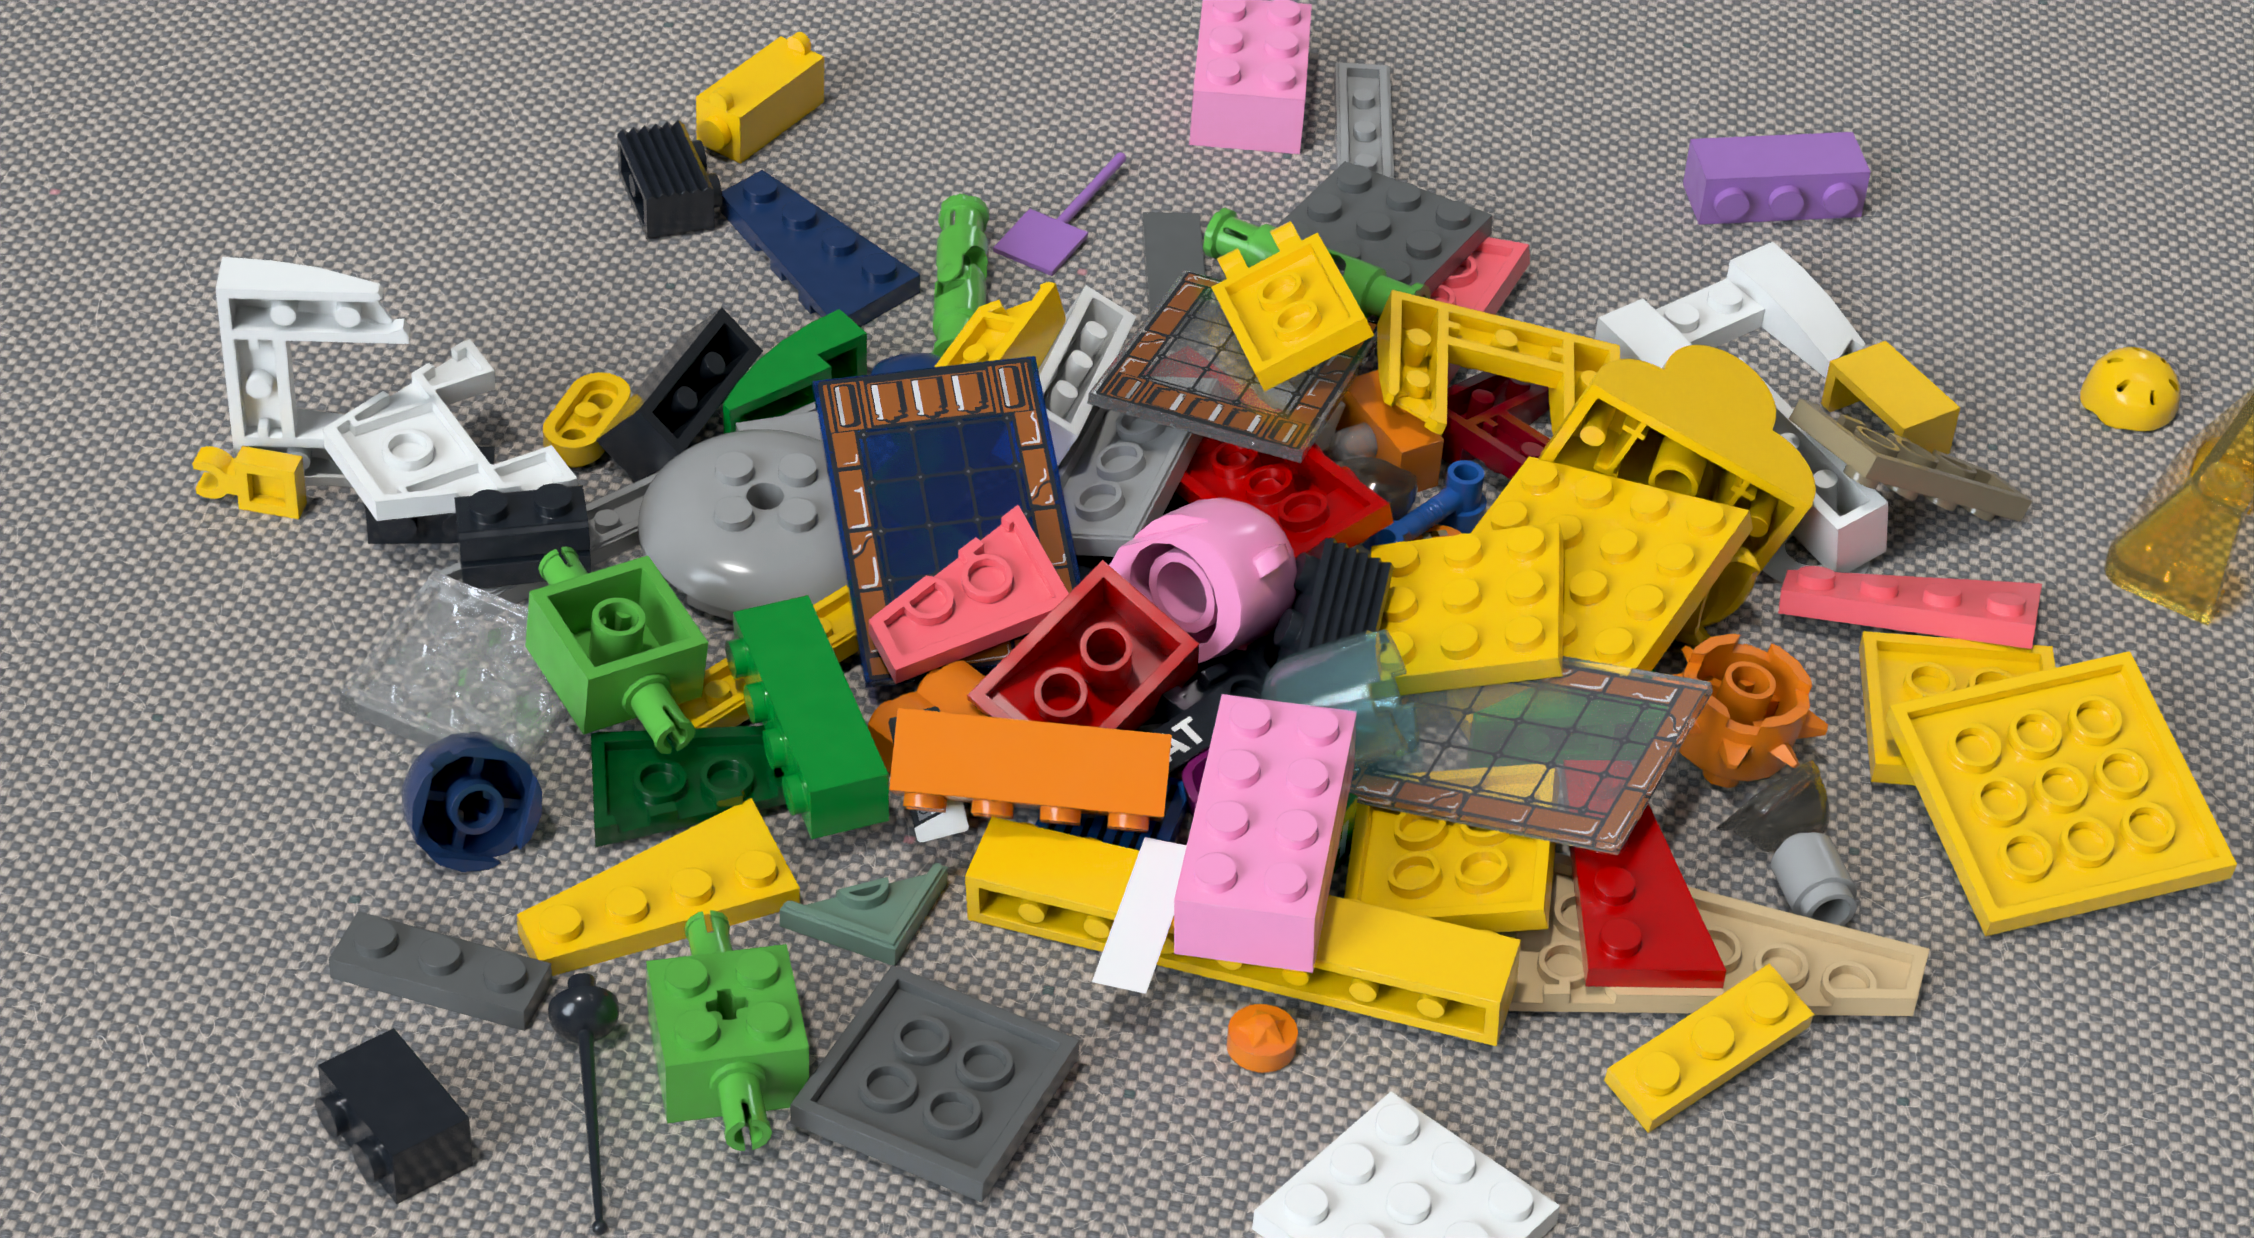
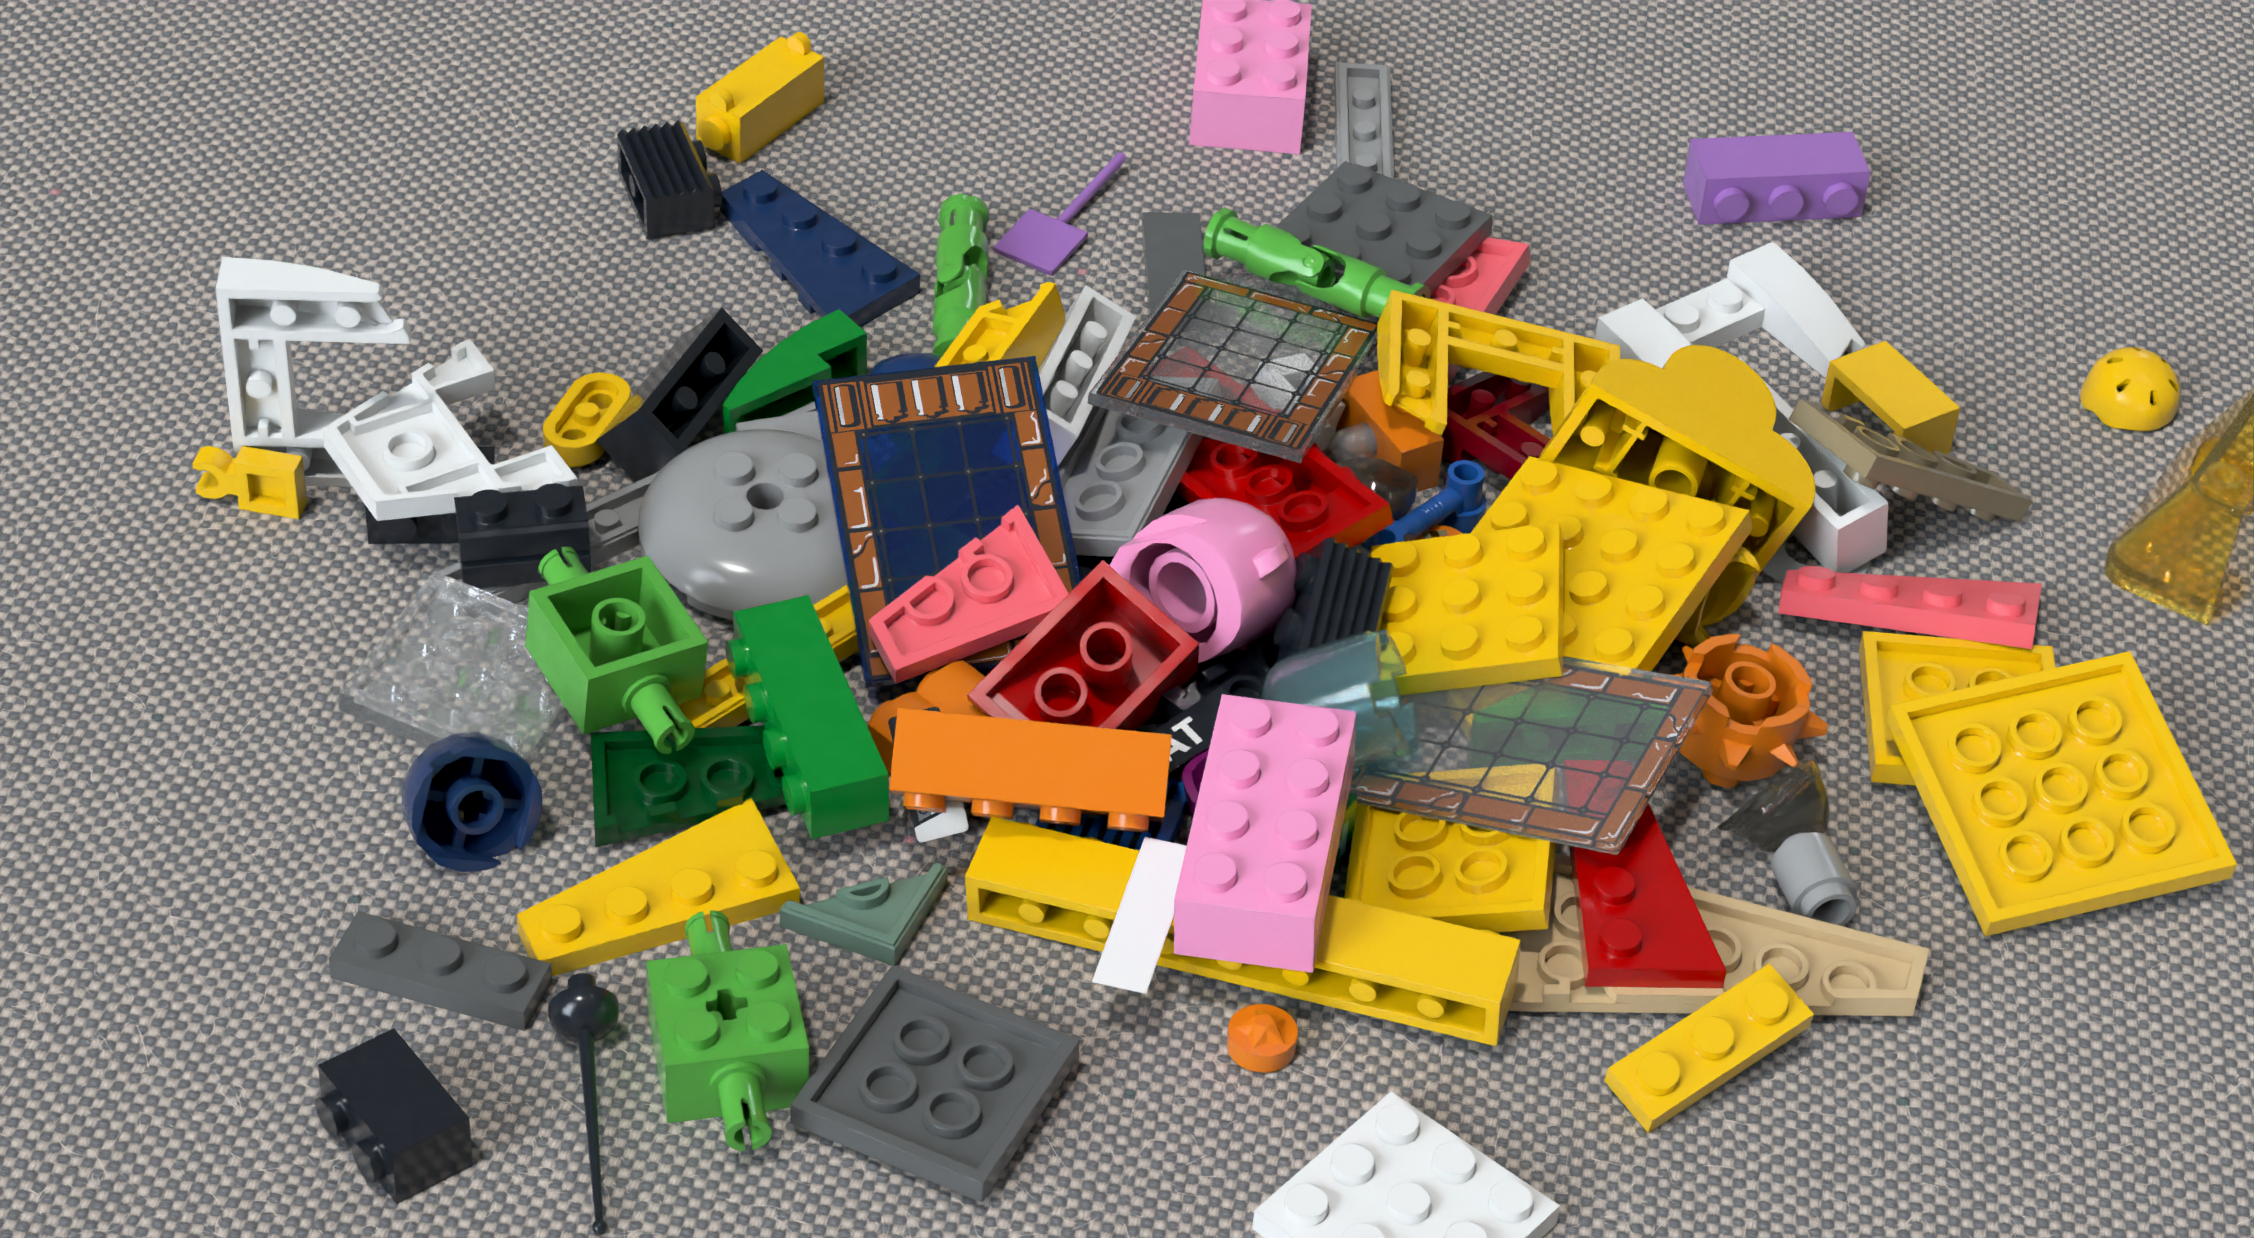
(1289, 307): yellow tile -> none

